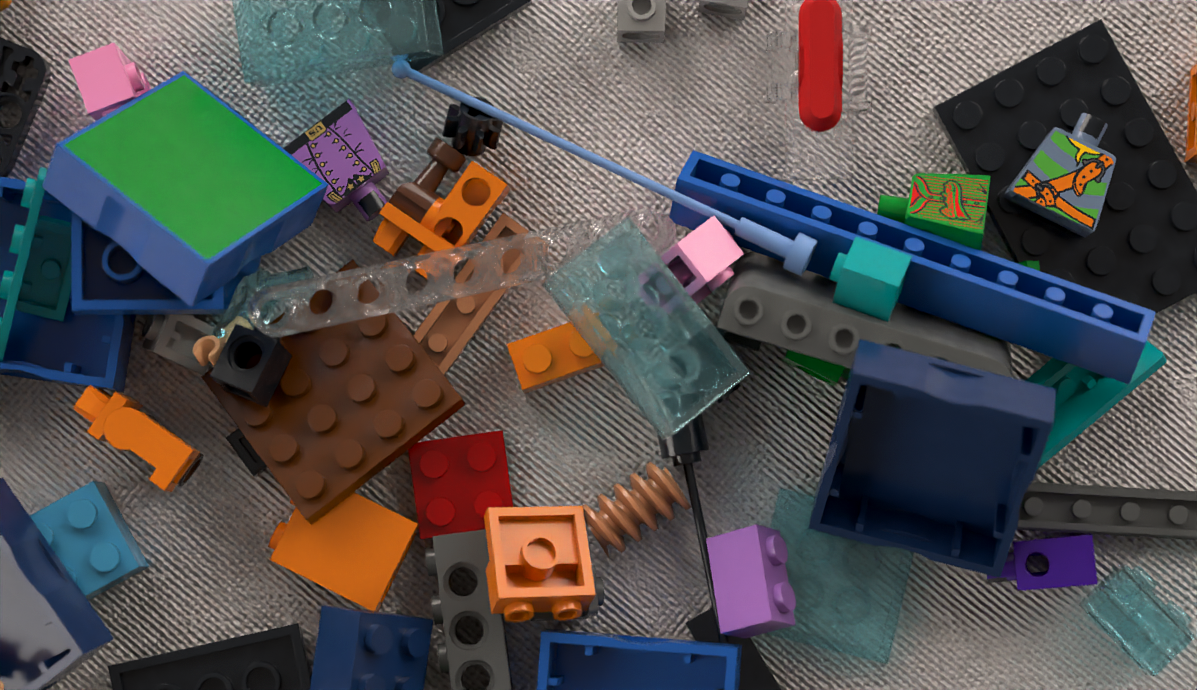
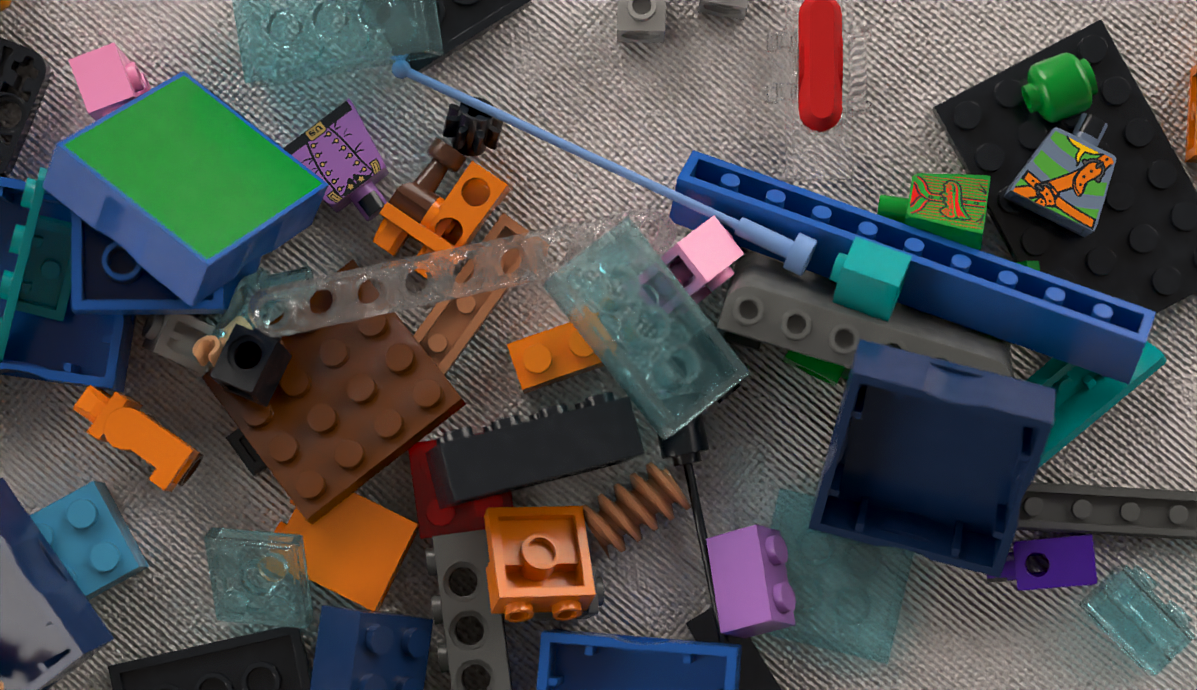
(259, 577): none -> clear light blue plate
(533, 452): none -> black brick
(1060, 87): none -> green head

